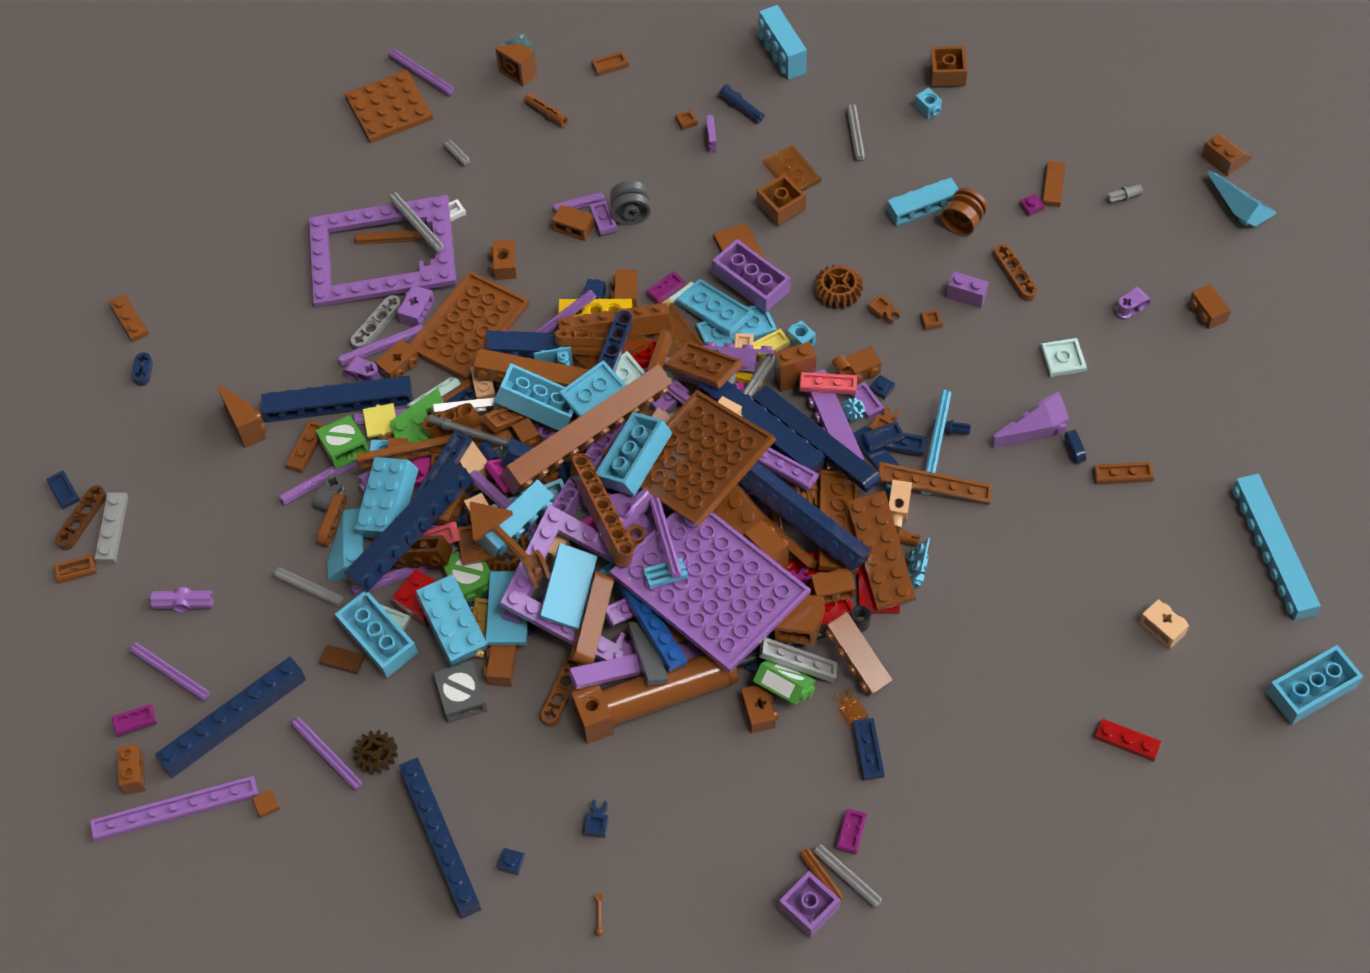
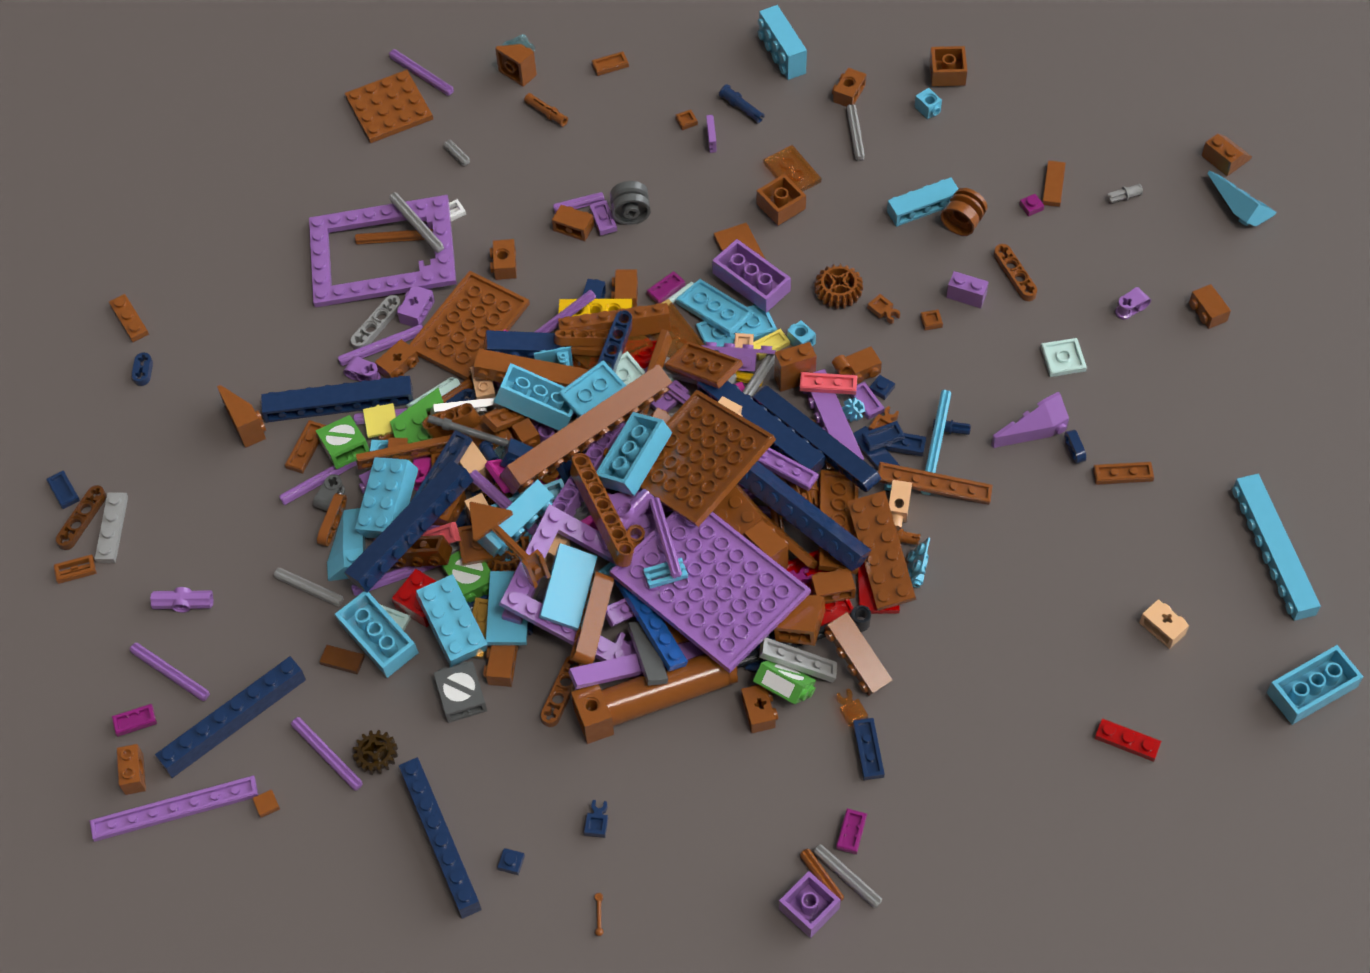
(849, 87): none -> dark orange brick

